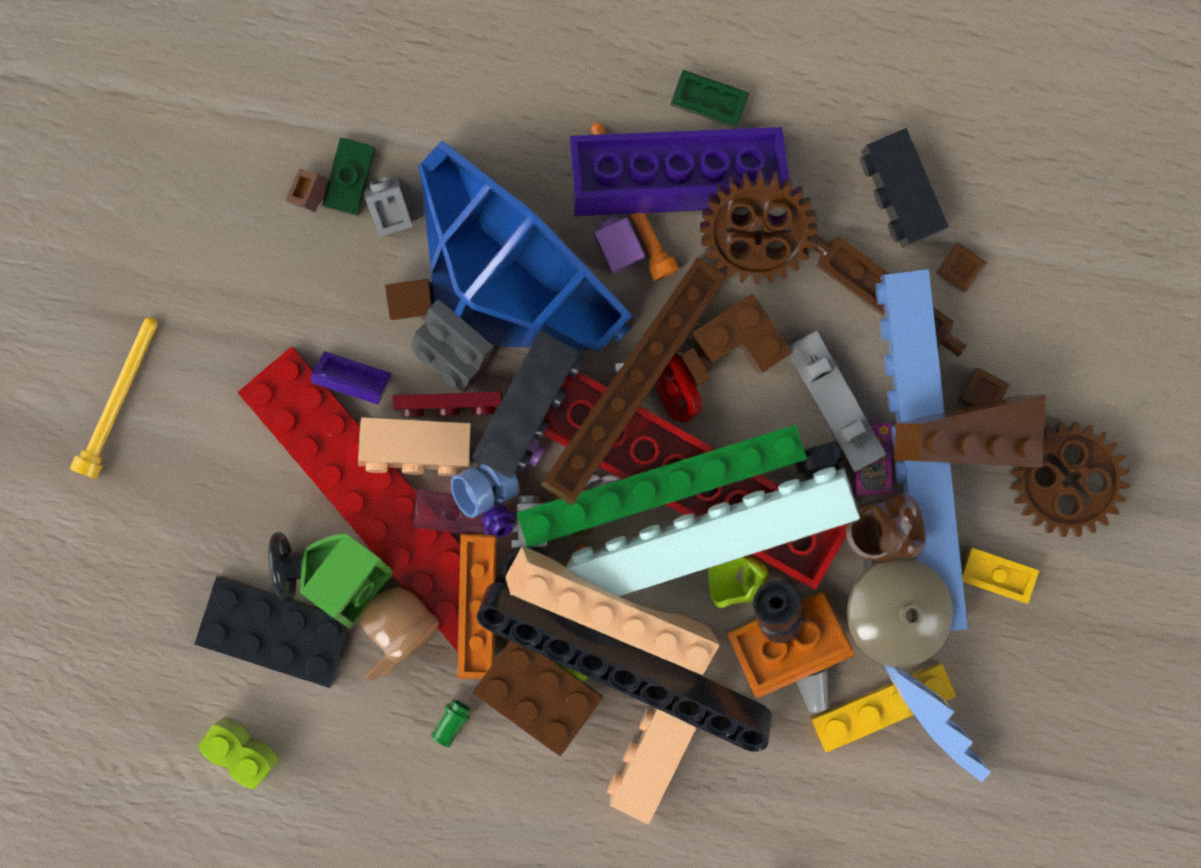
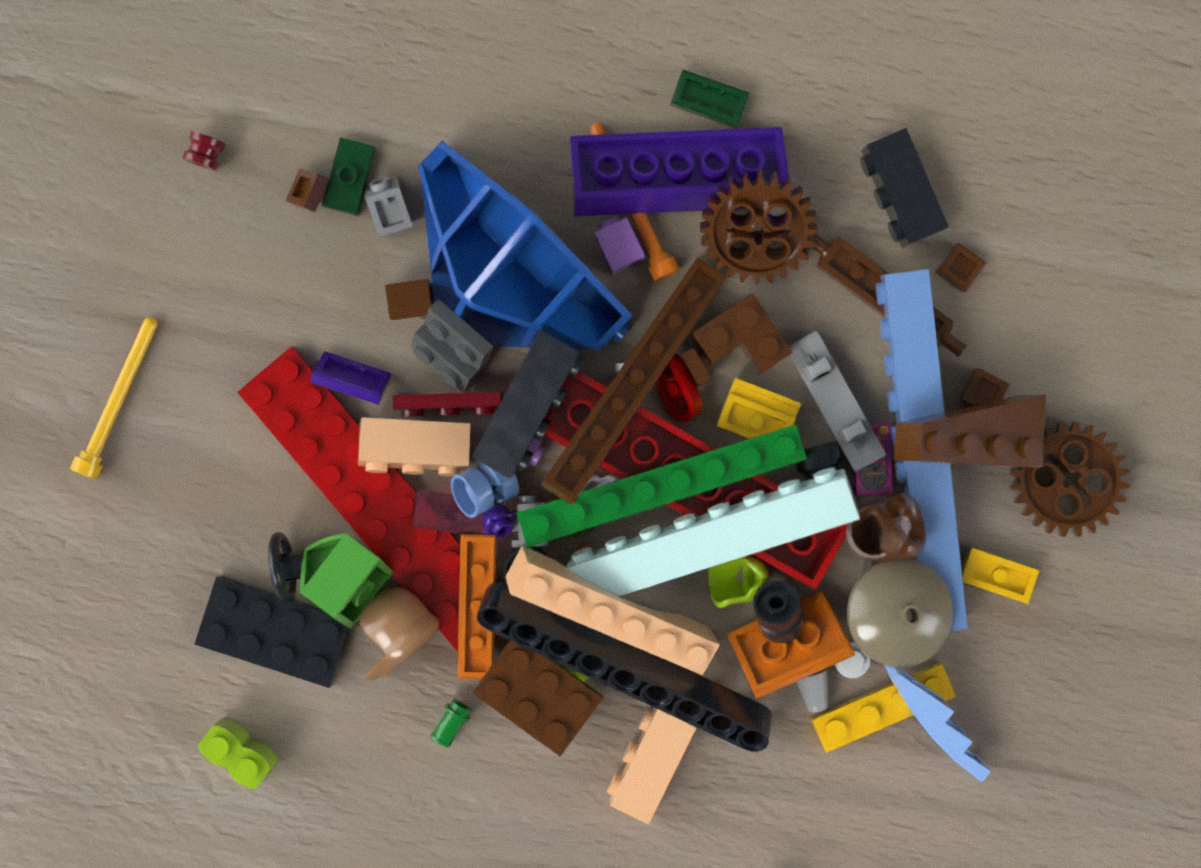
(203, 151): none -> dark red wheel
(755, 411): none -> yellow plate
(854, 666): none -> white plate

